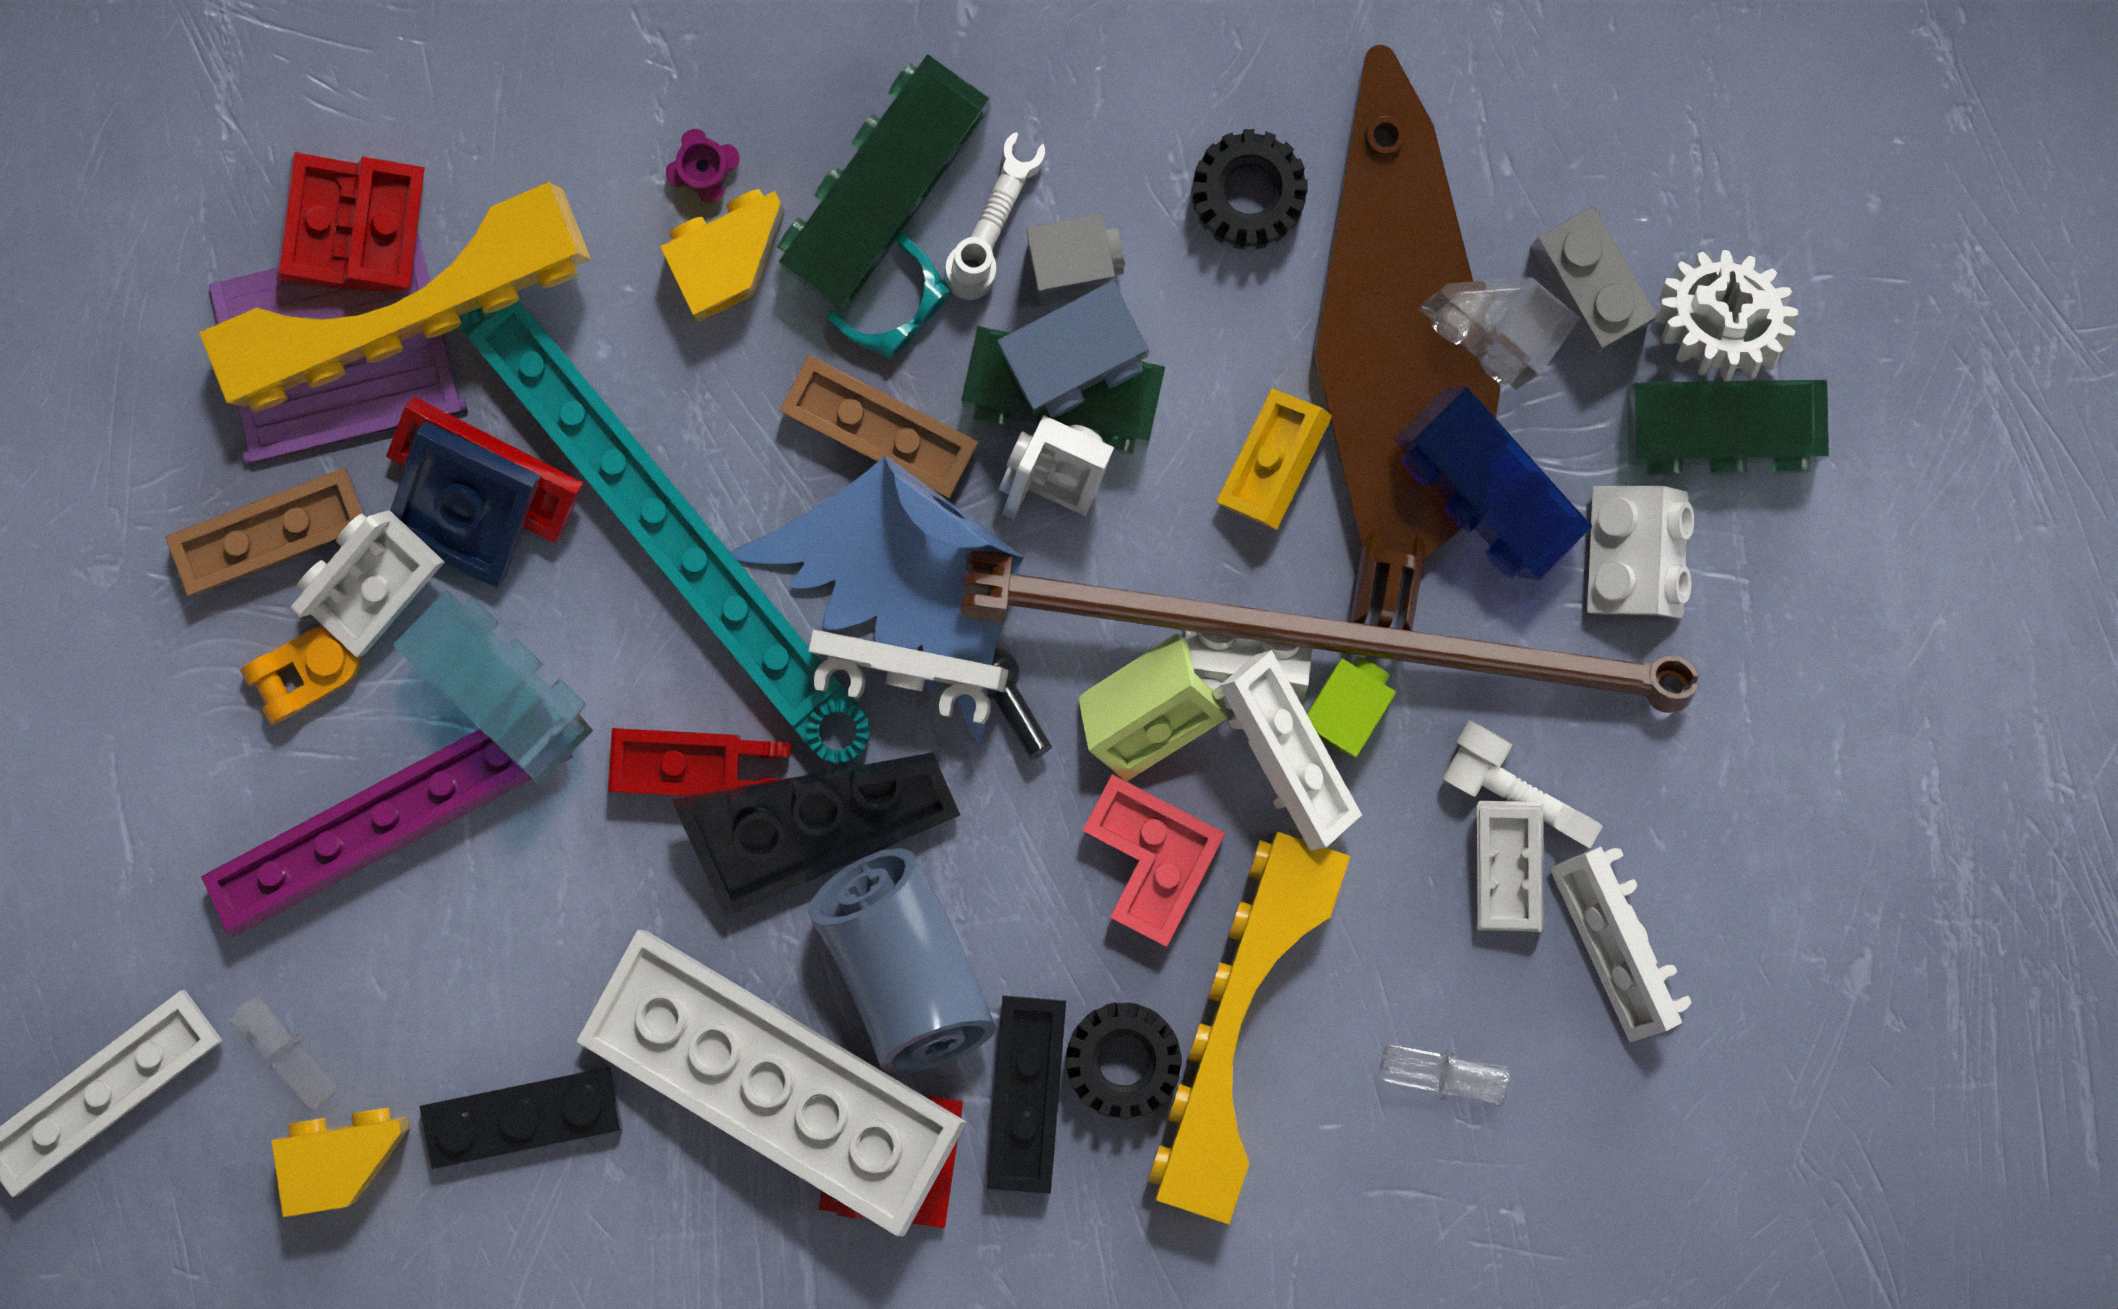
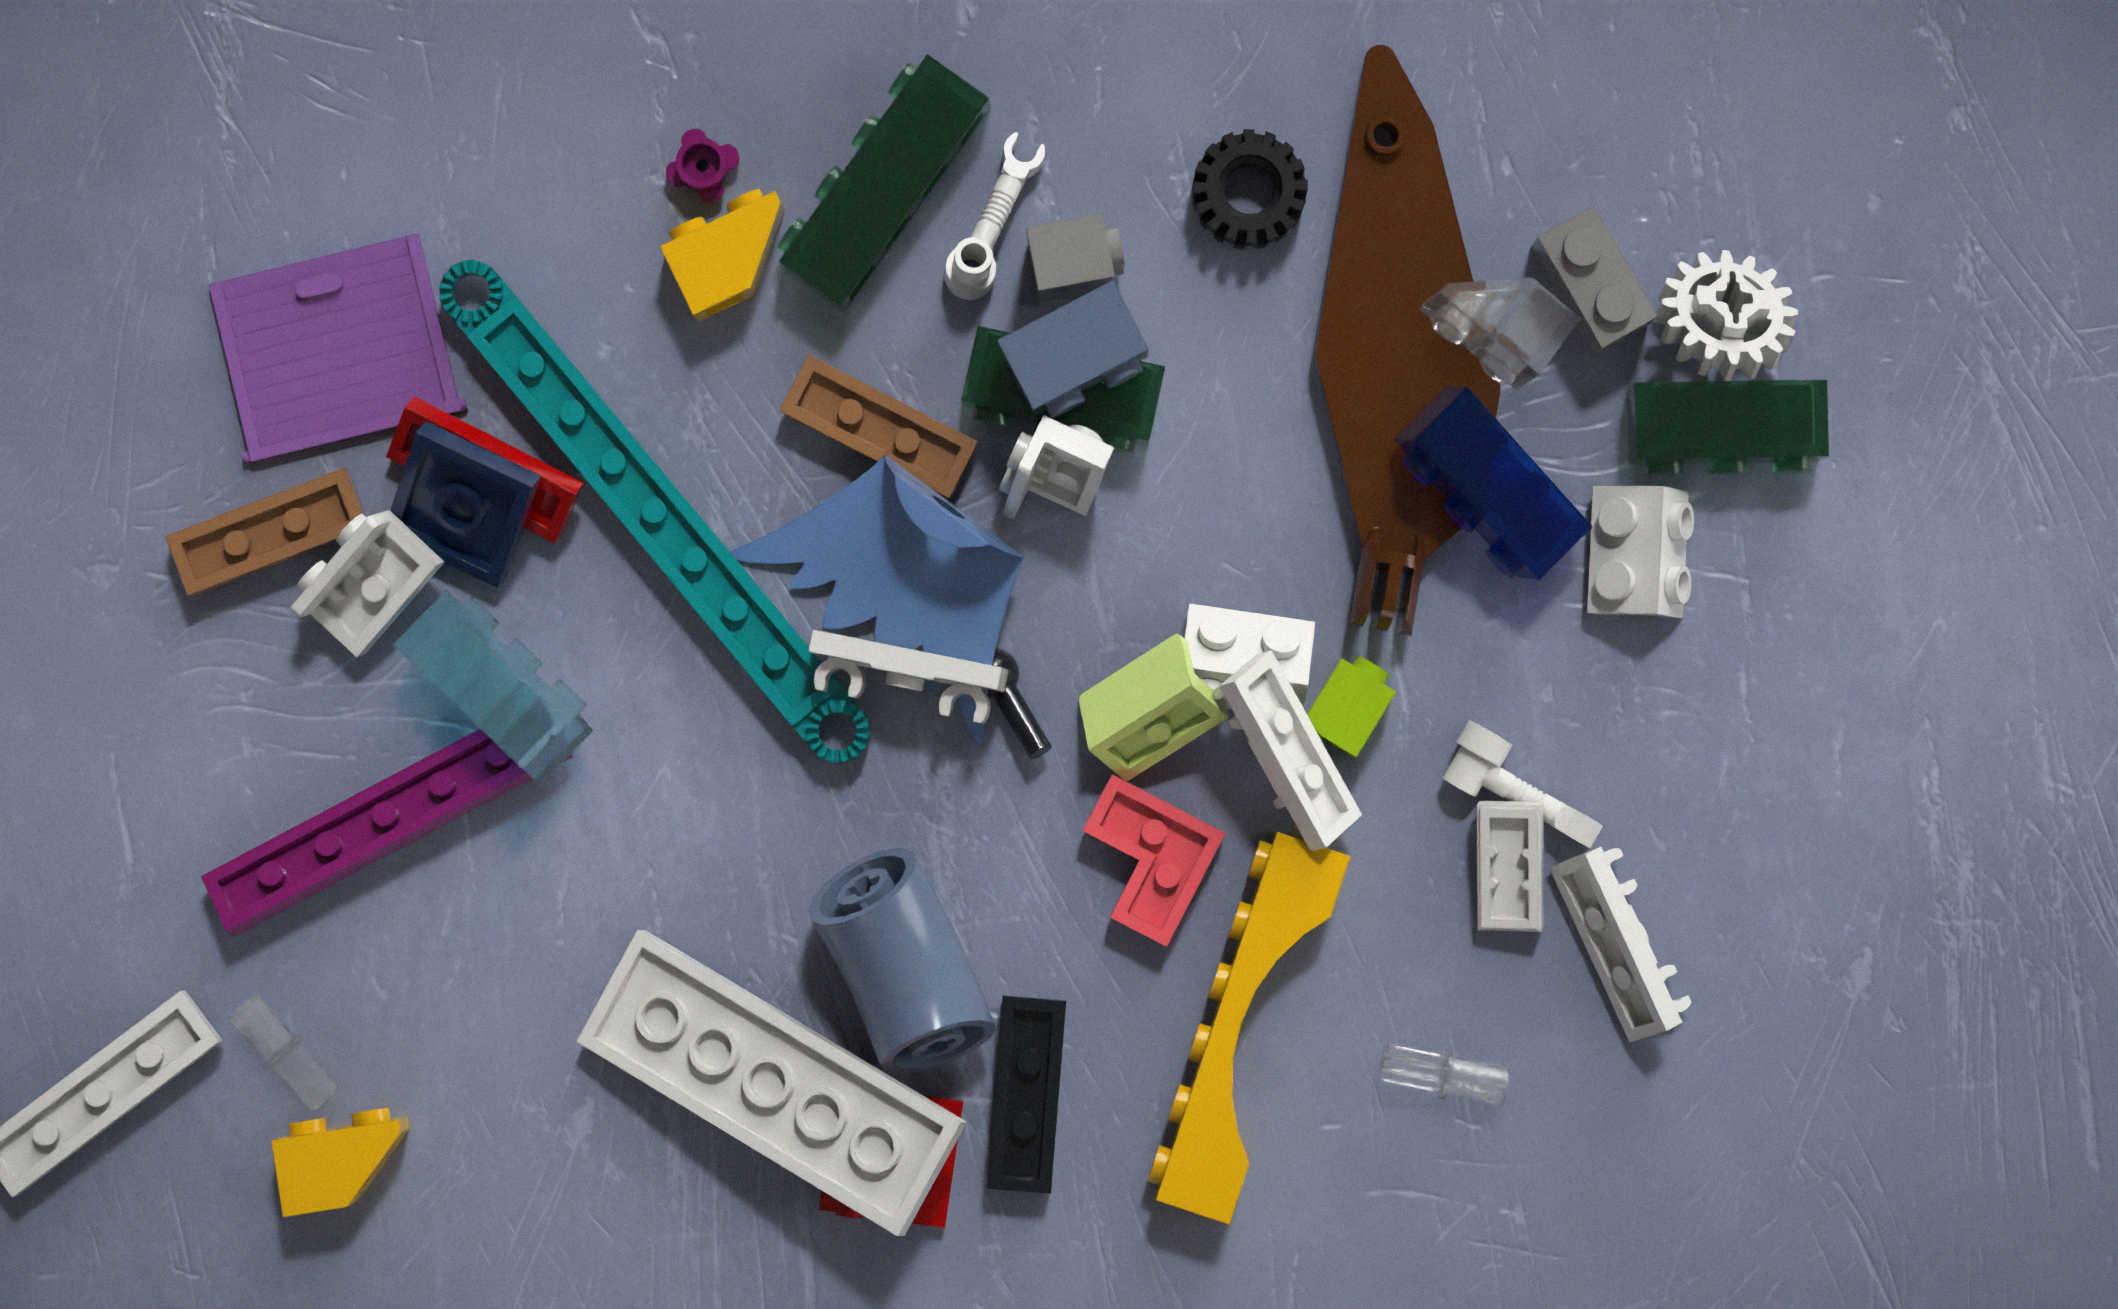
(321, 663): light orange plate -> none
(350, 223): red slope -> none
(515, 246): yellow arch -> none
(521, 1117): black plate -> none
(682, 761): red hinge -> none
(801, 827): black wing -> none
(893, 342): teal cap -> none
(993, 587): reddish brown hinge -> none
(1115, 1099): black tyre -> none
(1274, 458): yellow plate -> none

